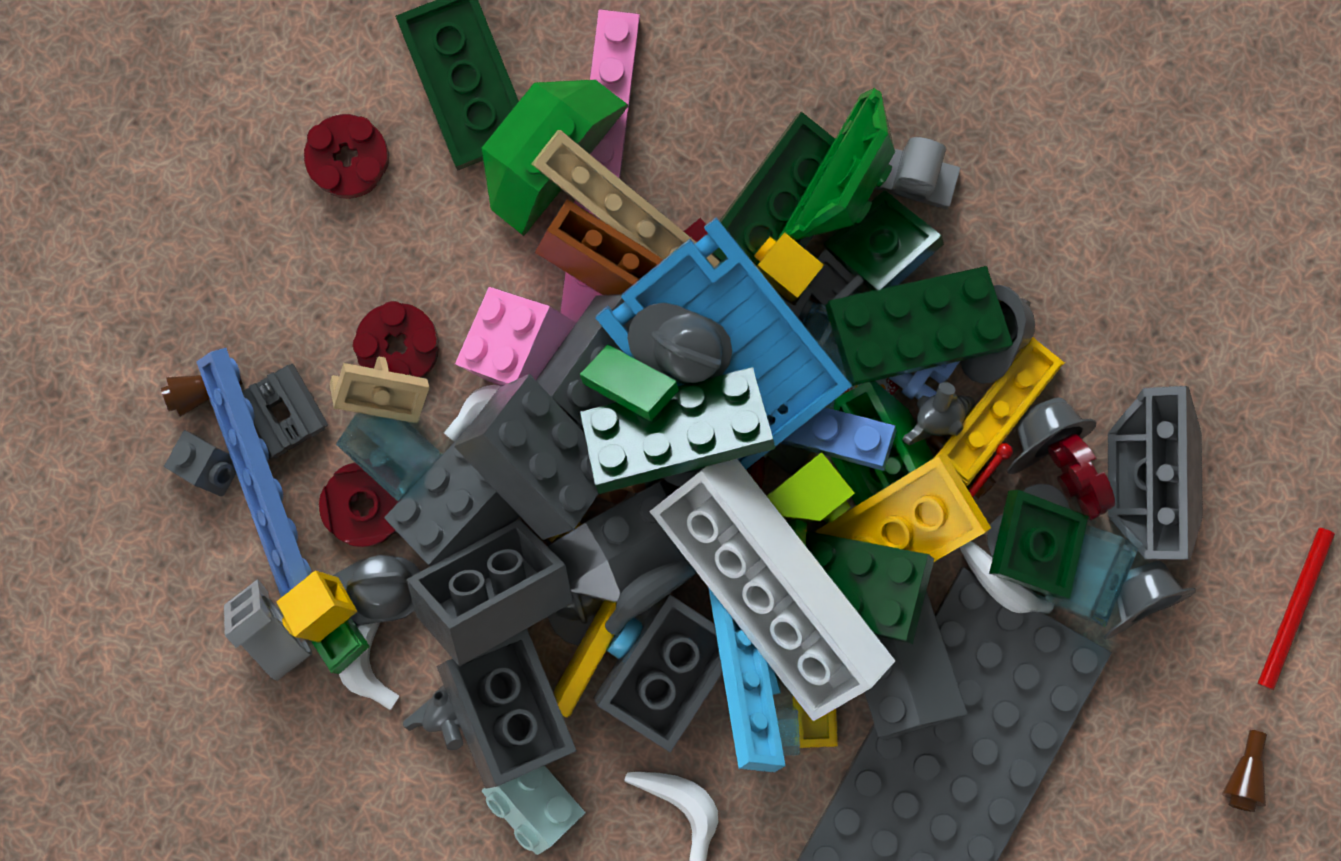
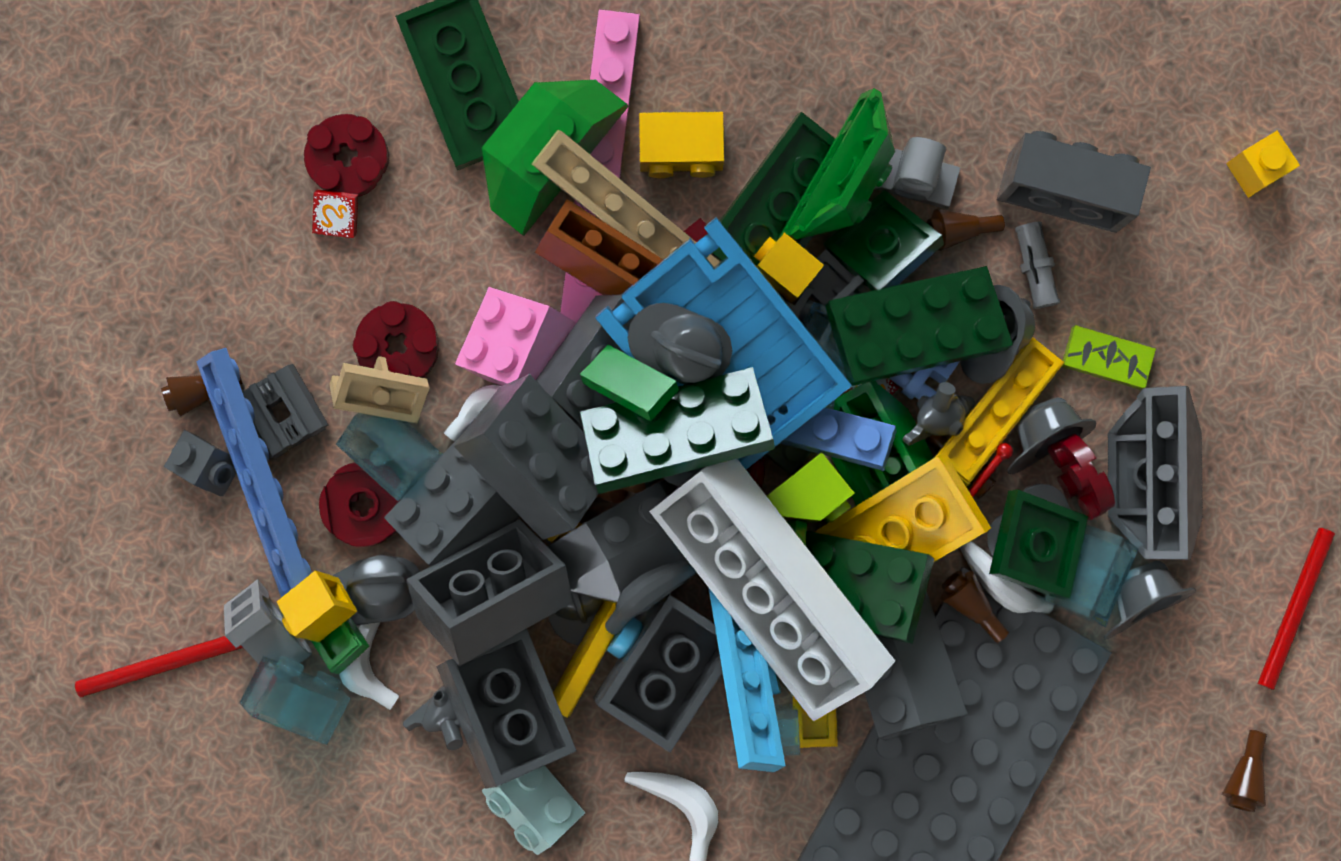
(154, 666): none -> red bar
(295, 699): none -> clear light blue brick
(335, 213): none -> tile
(681, 143): none -> yellow brick
(961, 227): none -> reddish brown cone
(966, 596): none -> reddish brown cone
(1037, 265): none -> light grey pin
(1074, 181): none -> dark grey brick
(1108, 357): none -> lime tile
(1262, 164): none -> yellow brick

